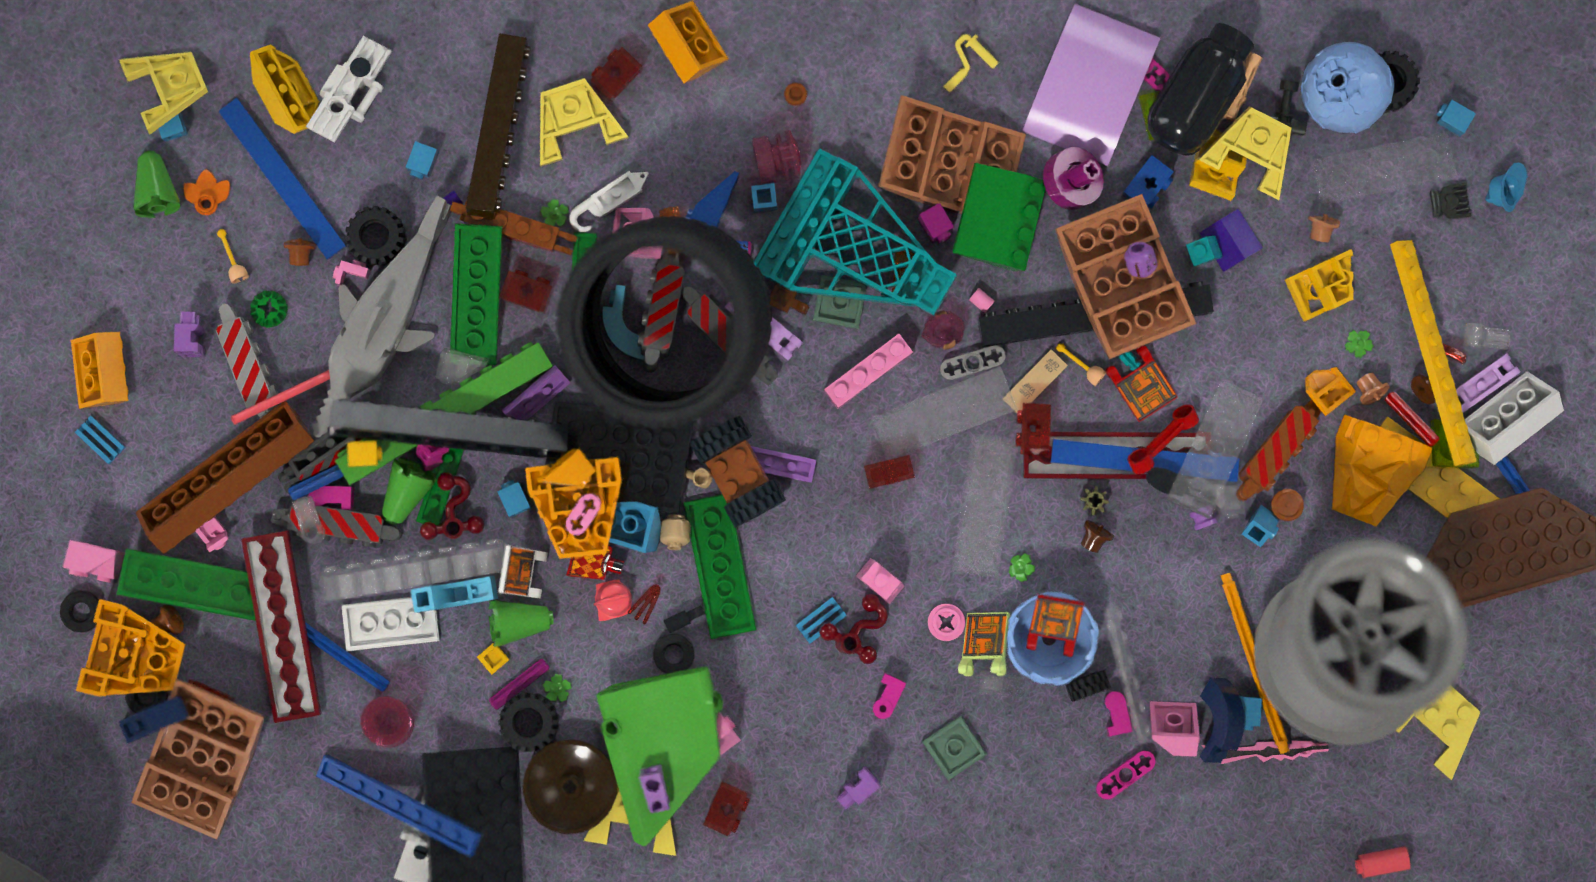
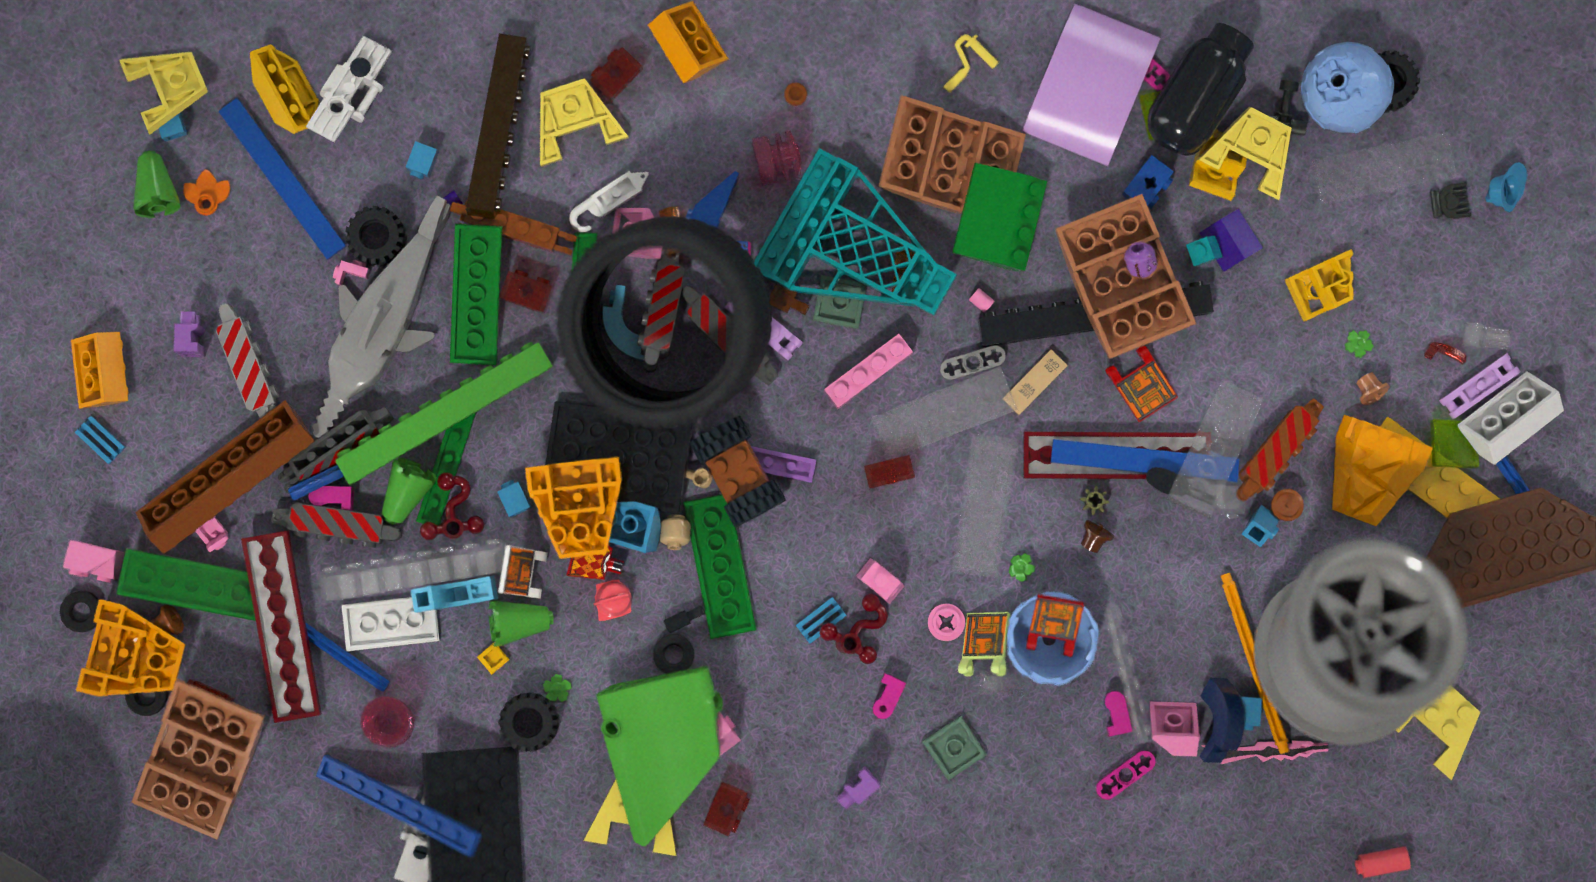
(153, 719): dark blue slope -> none
(236, 271): hinge -> none
(274, 318): green gear -> none
(281, 397): coral piece -> none
(299, 251): dark orange piece -> none
(308, 518): clear piece -> none
(363, 454): yellow brick -> none
(430, 456): dark pink leg -> none
(448, 429): black brick -> none
(457, 366): clear slope -> none
(519, 684): magenta axle -> none
(537, 395): medium lavender plate -> none
(554, 213): bright green plant -> none
(569, 470): light orange slope -> none
(569, 786): dark brown dish -> none
(588, 517): bright pink beam -> none
(650, 597): clear red piece -> none
(654, 788): medium lavender leg -> none
(764, 197): dark azure brick -> none
(936, 224): magenta brick -> none
(943, 330): clear pink hair -> none
(1038, 416): clear red brick -> none
(1083, 170): magenta piece -> none
(1088, 685): black tyre -> none
(1094, 373): hinge -> none
(1129, 359): teal piece -> none
(1142, 459): red piece -> none
(1201, 521): medium lavender wheel -> none
(1251, 65): light nougat pin -> none
(1323, 227): nougat piece -> none
(1328, 389): light orange slope -> none
(1412, 419): red axle -> none
(1422, 389): reddish brown piece -> none
(1433, 352): yellow plate -> none
(1455, 117): dark azure brick -> none

